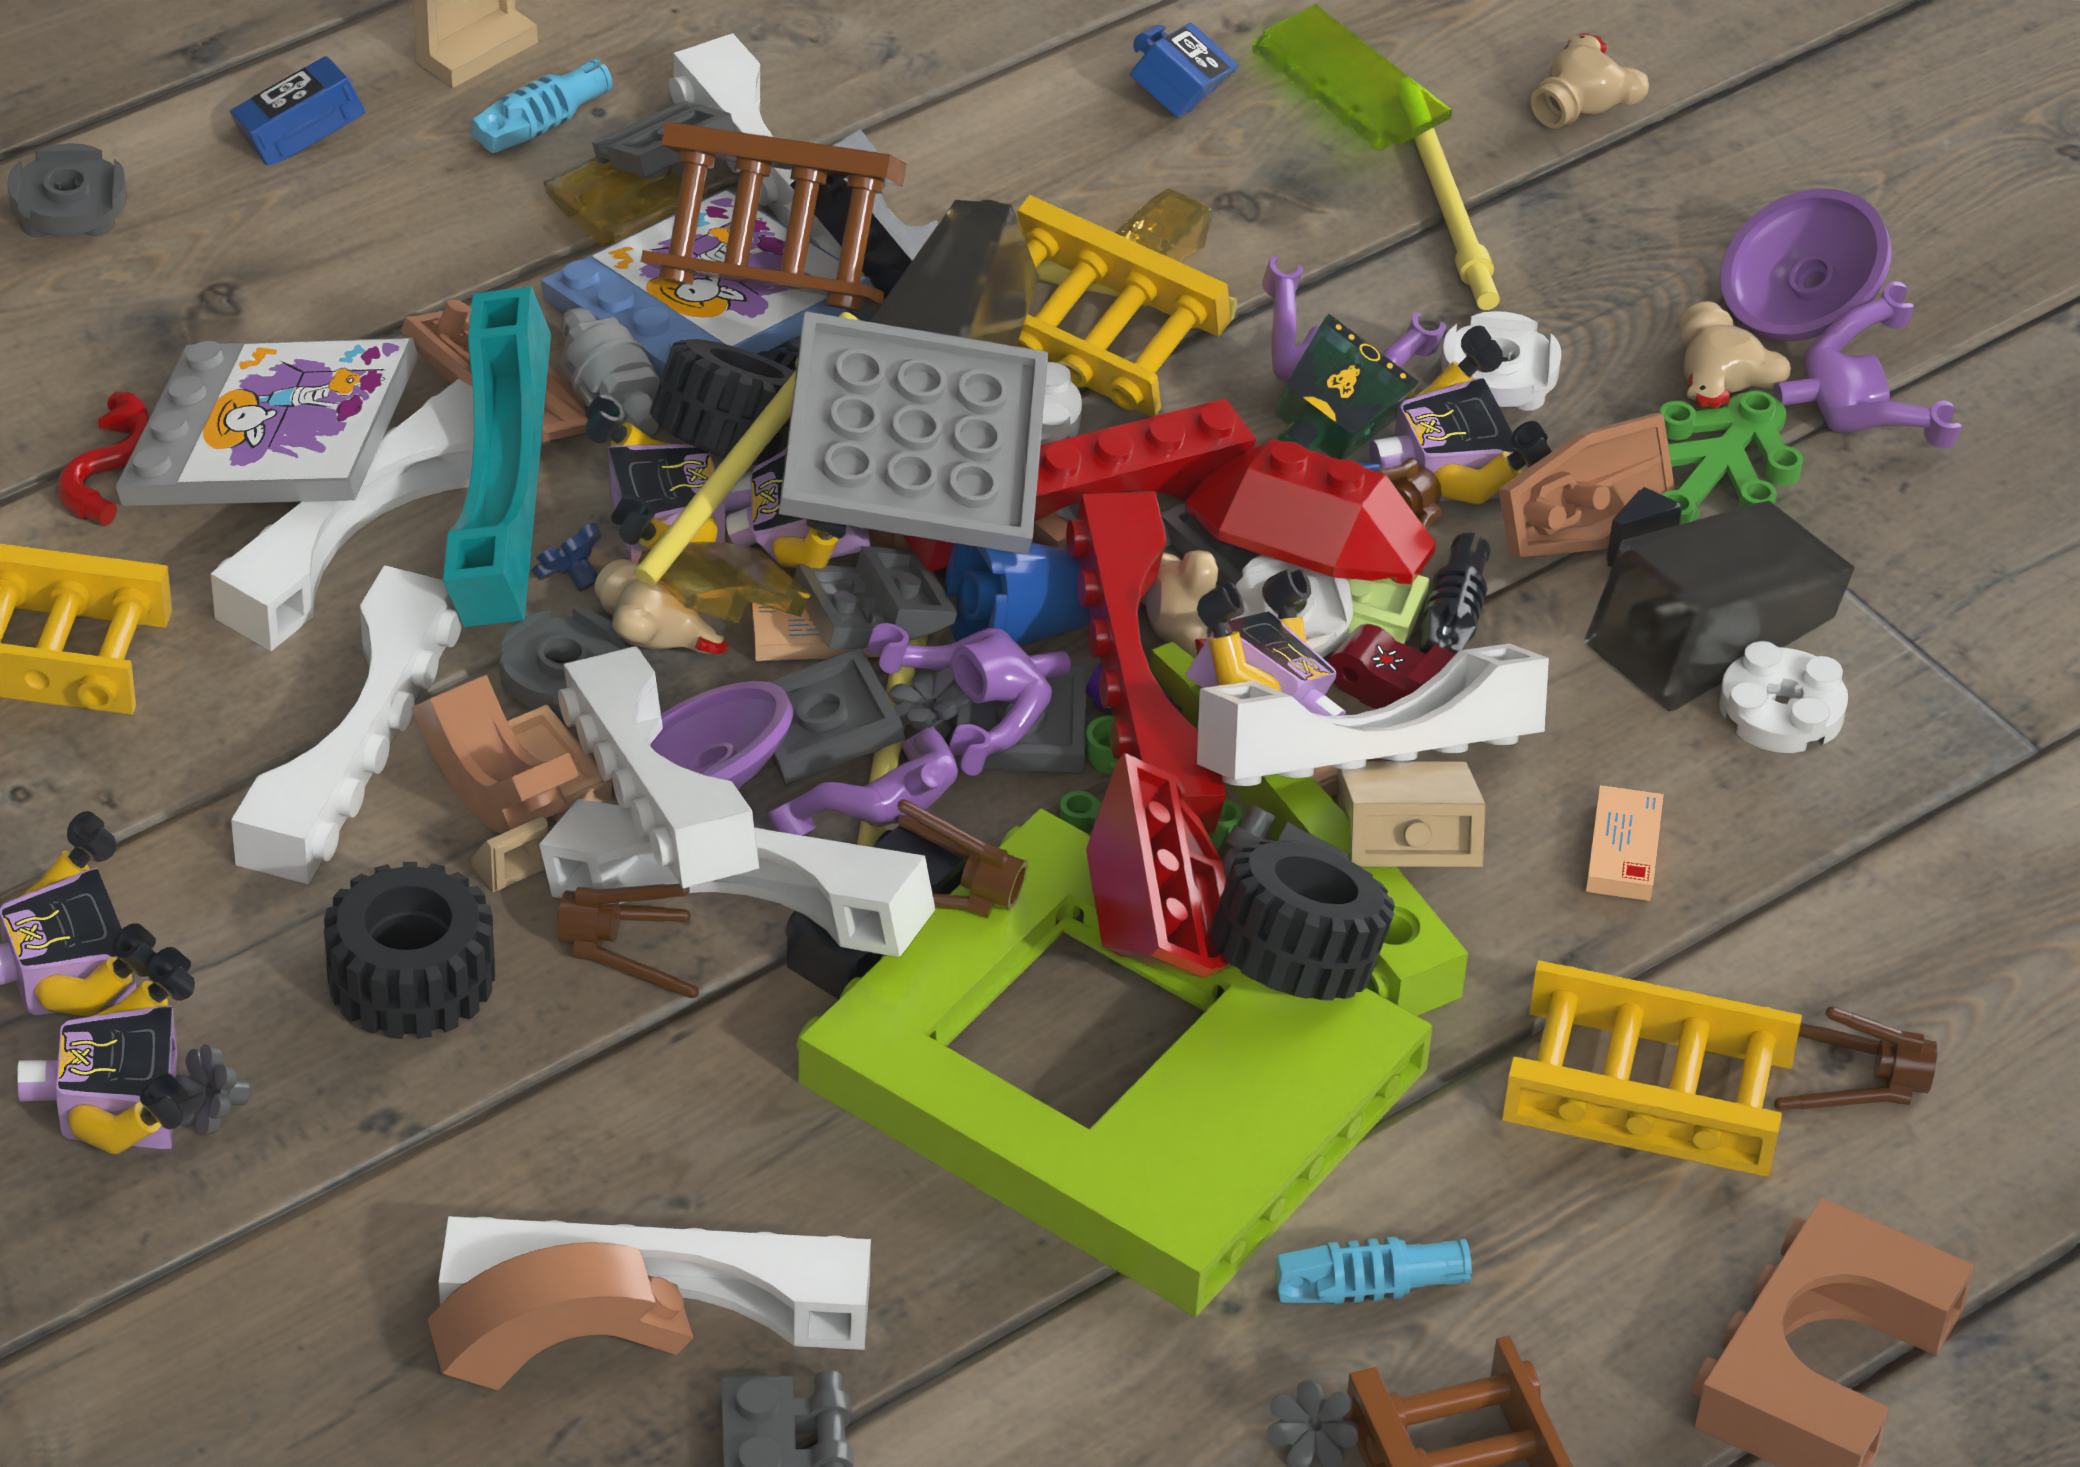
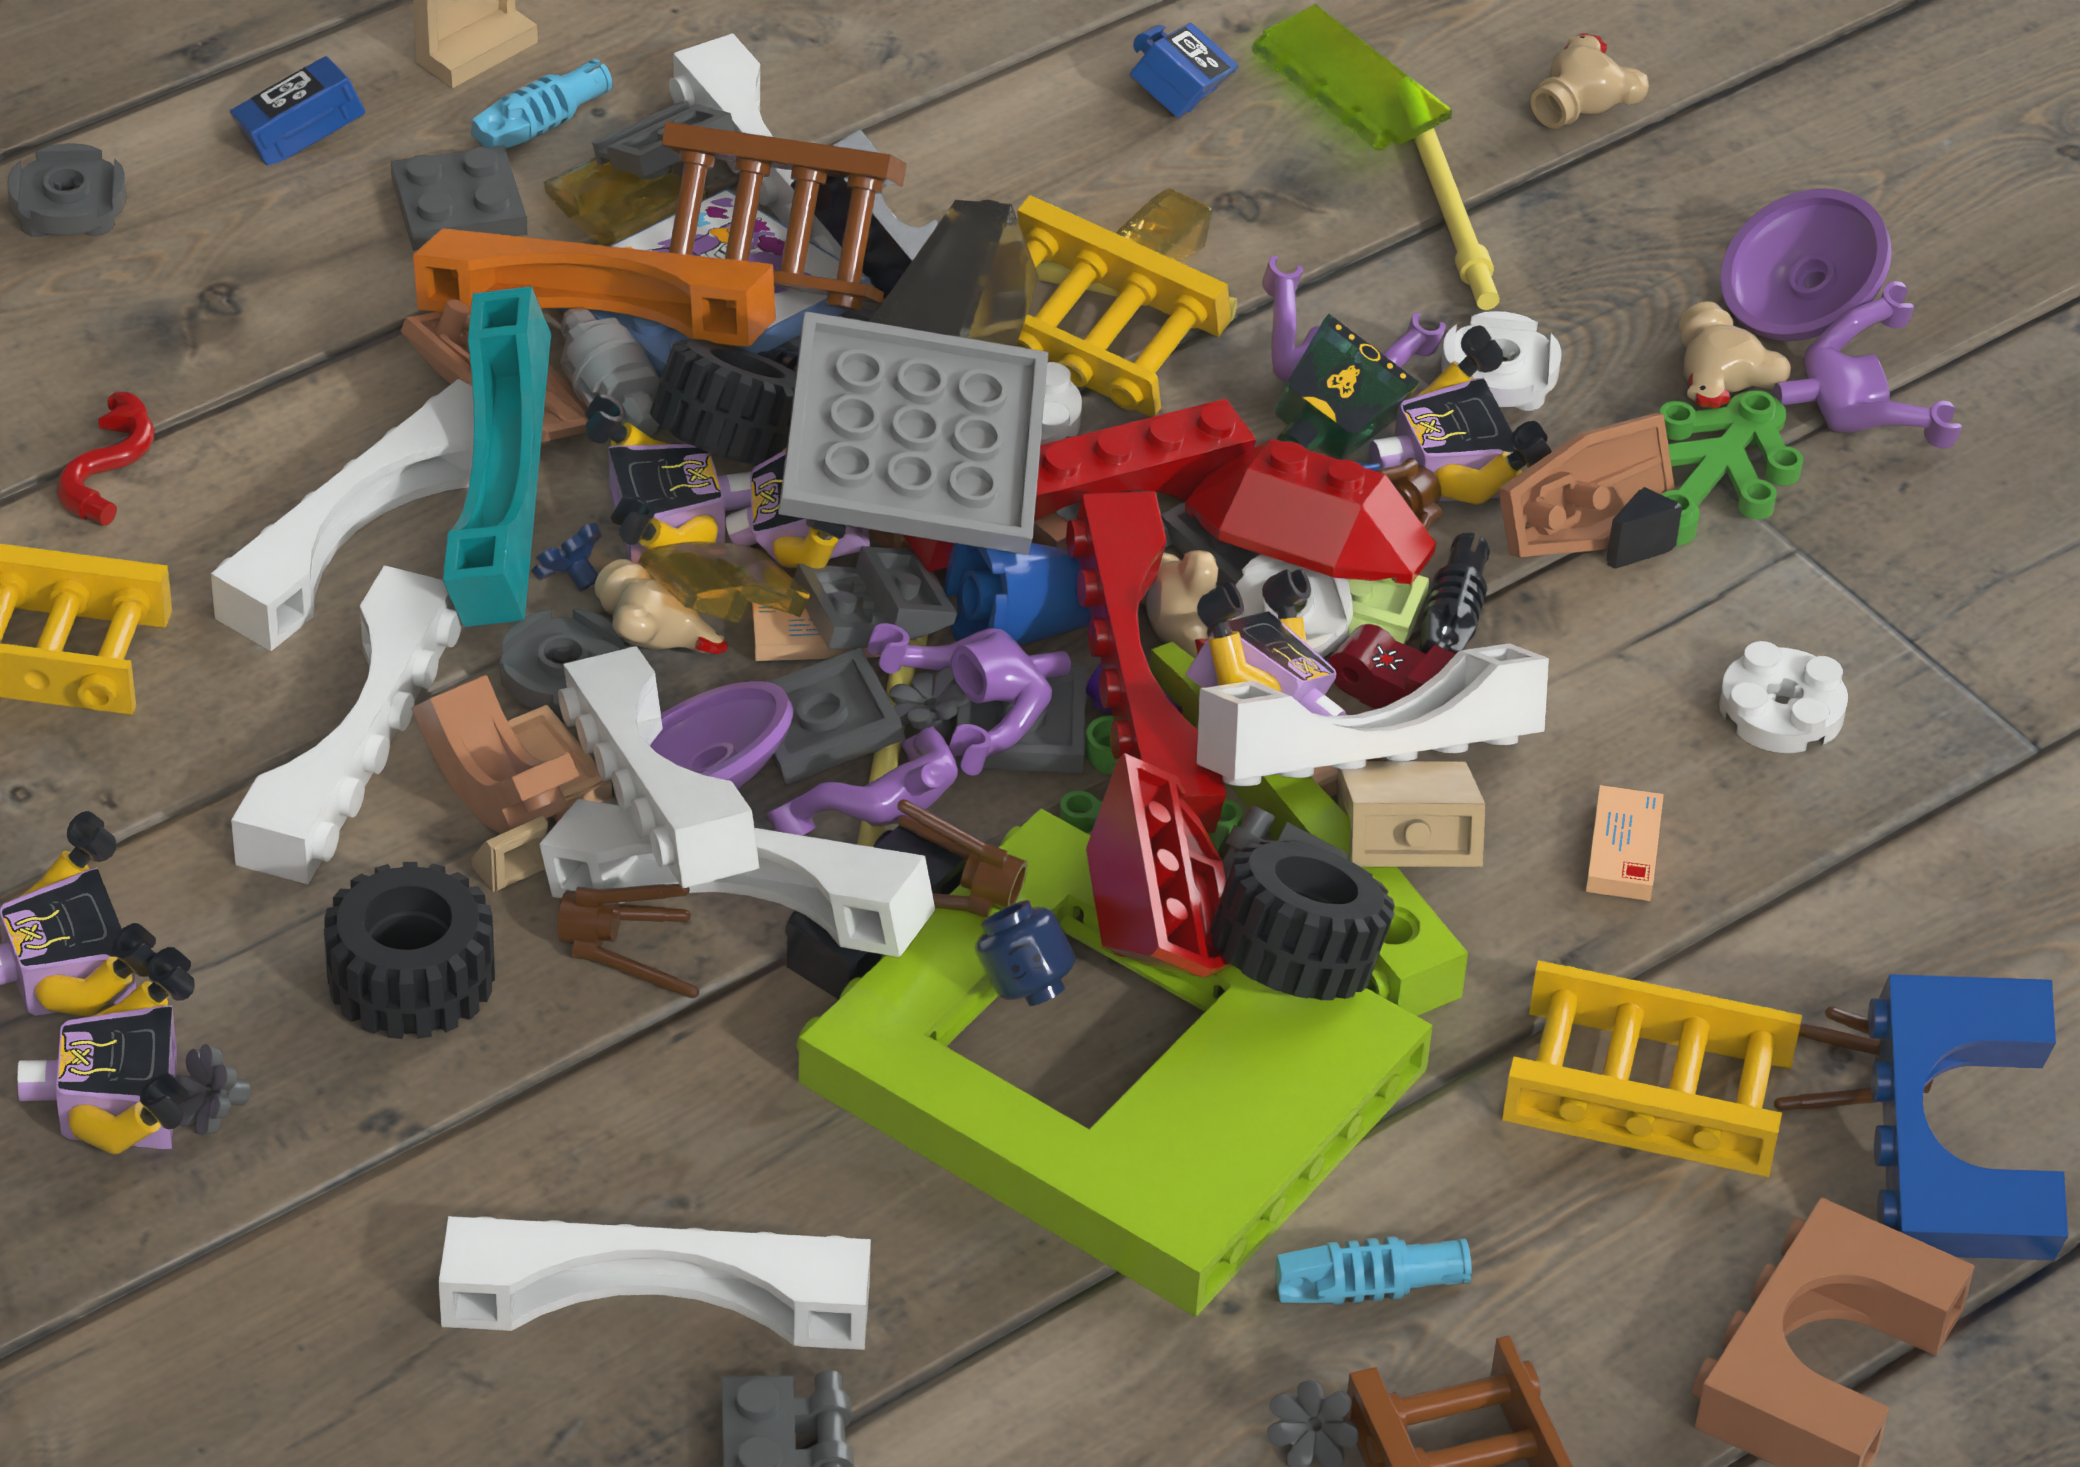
(268, 422): plate -> none
(458, 192): none -> dark grey plate
(550, 1297): nougat arch -> none
(689, 293): none -> orange arch
(719, 484): light yellow bar -> none
(1025, 953): none -> dark blue head
(1705, 590): clear smoke slope -> none
(1931, 1194): none -> blue arch

